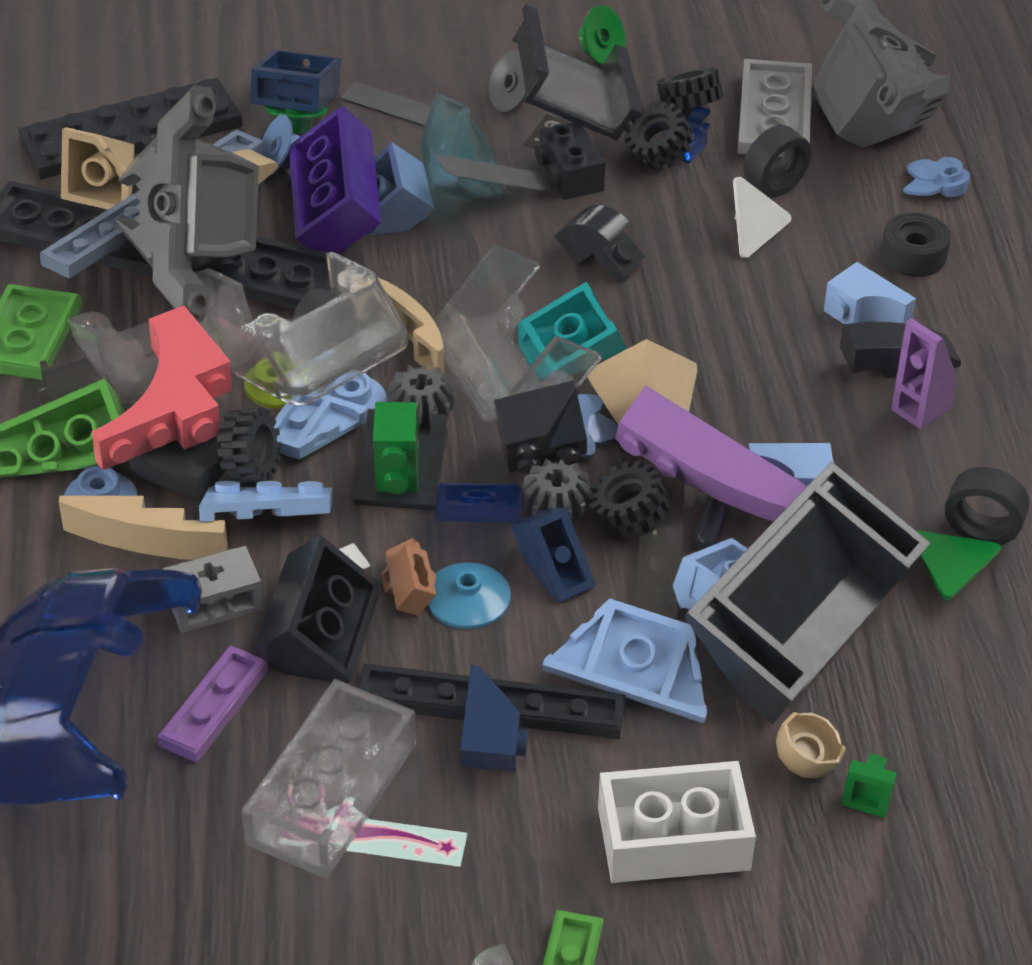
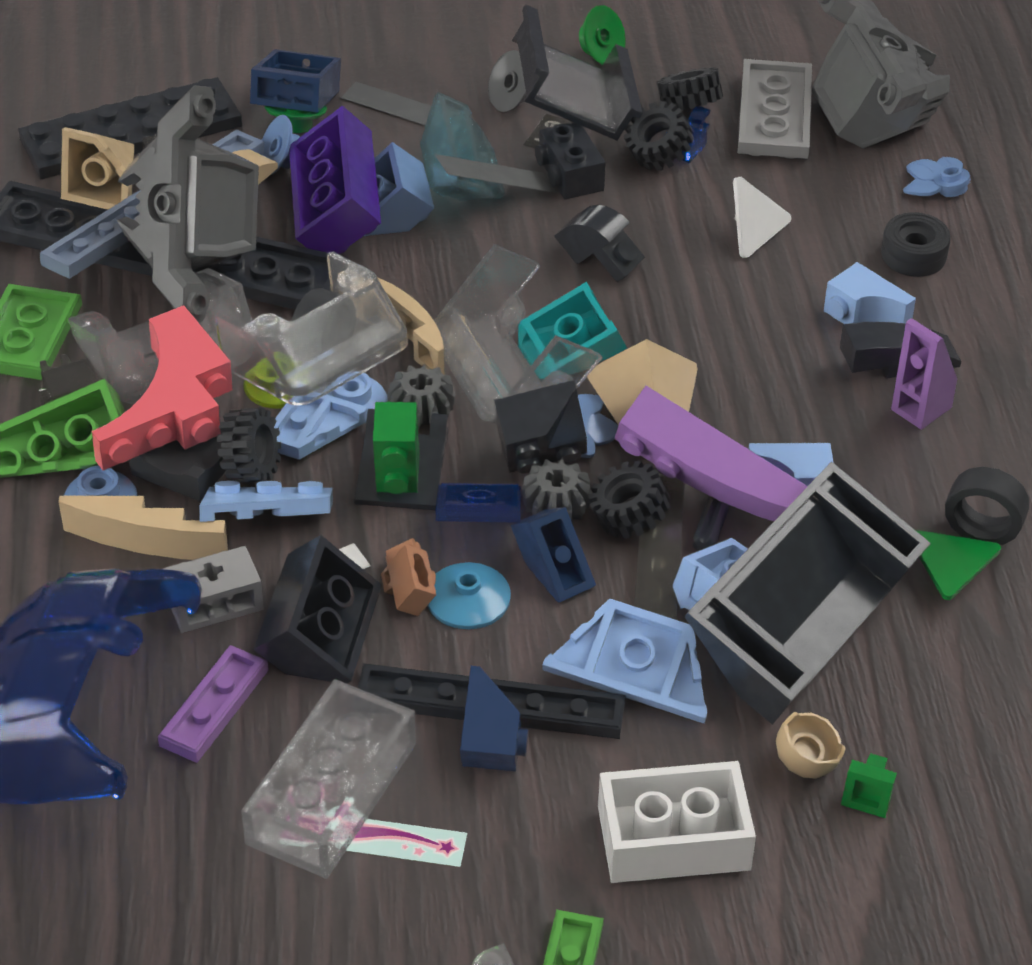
(764, 153): black tyre -> none

